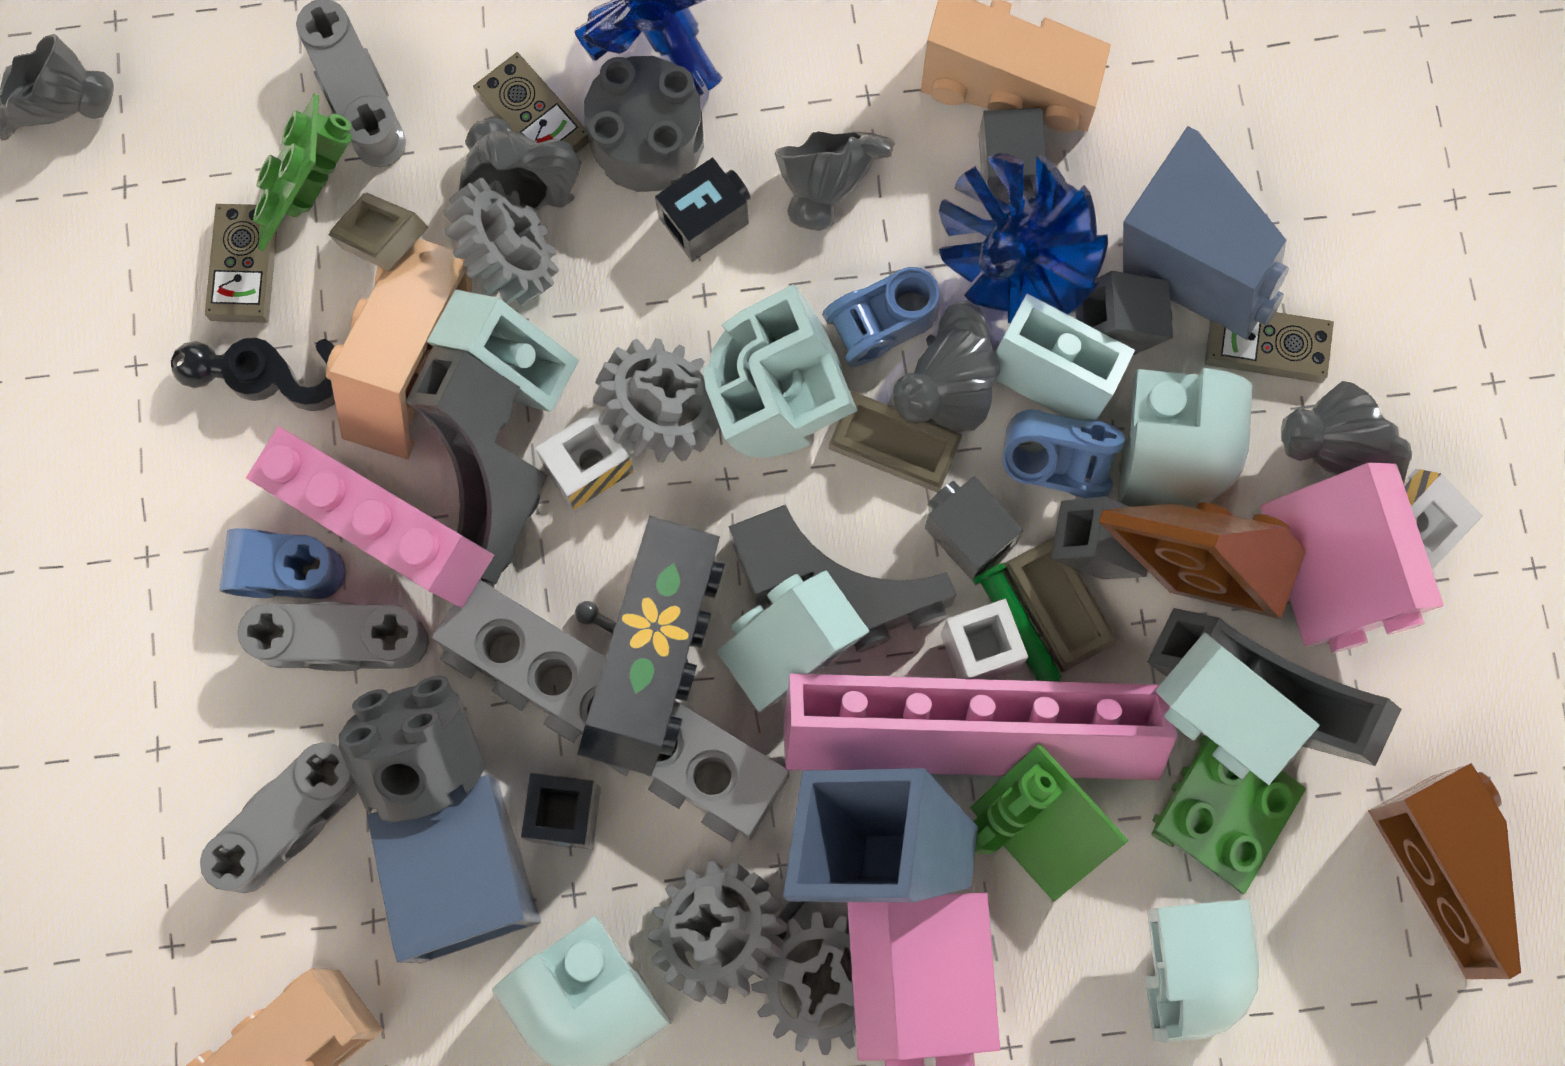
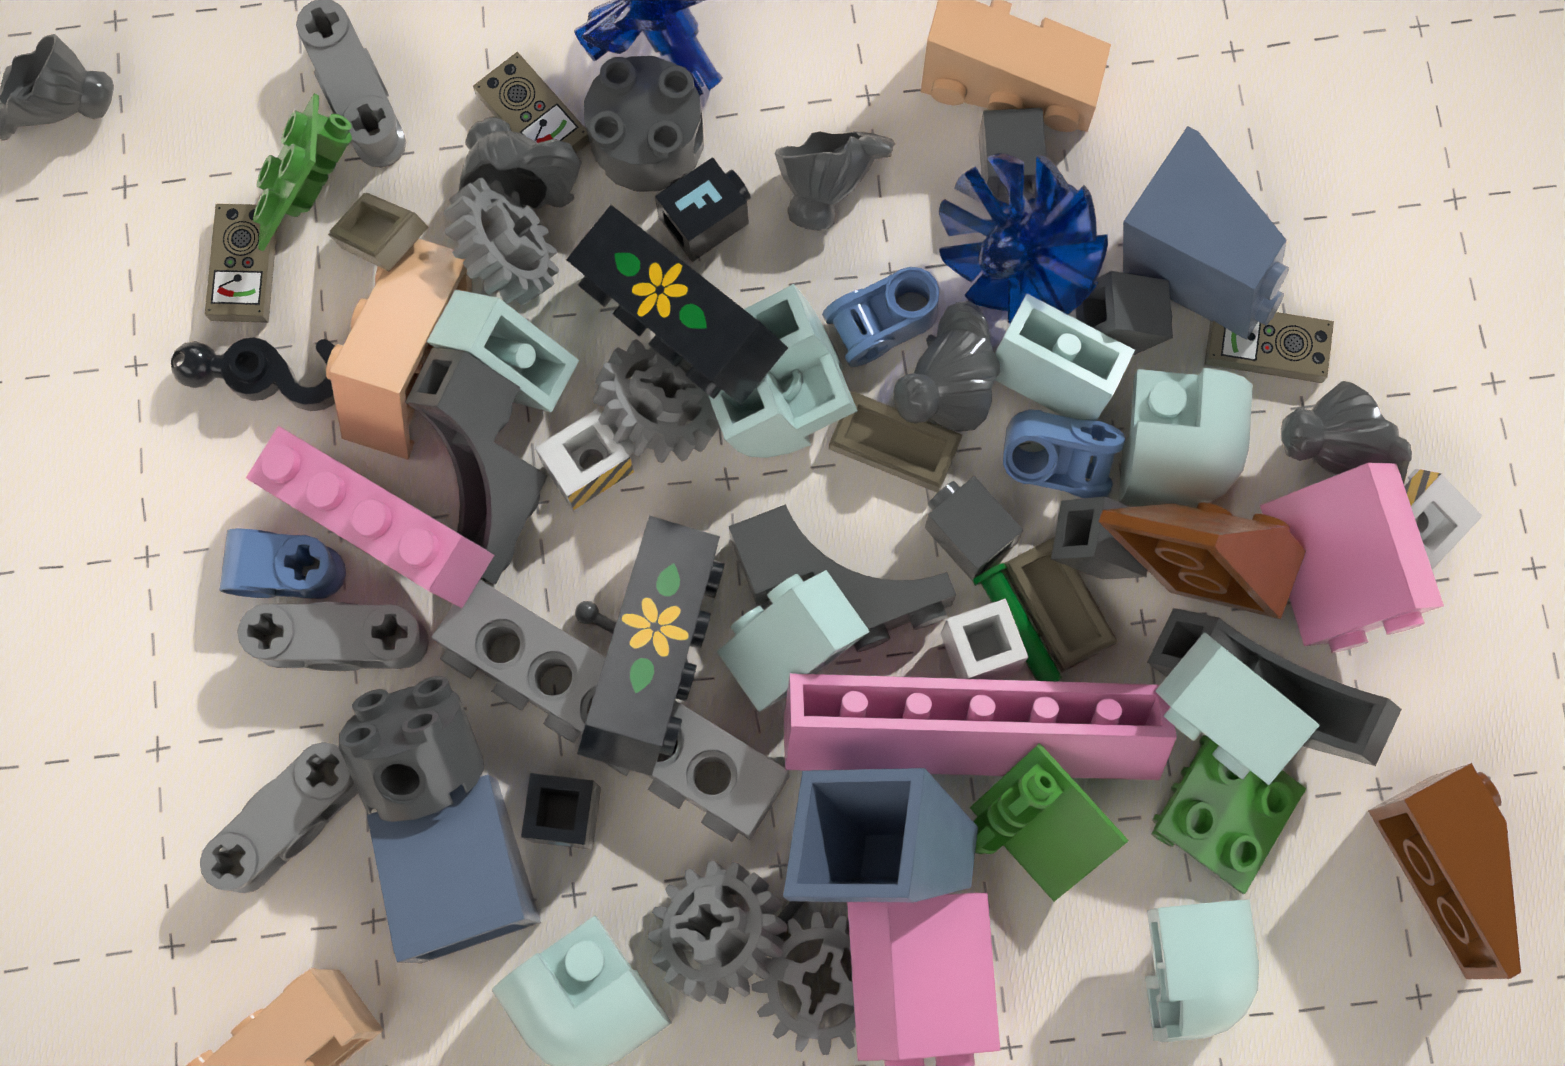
(677, 304): none -> black brick

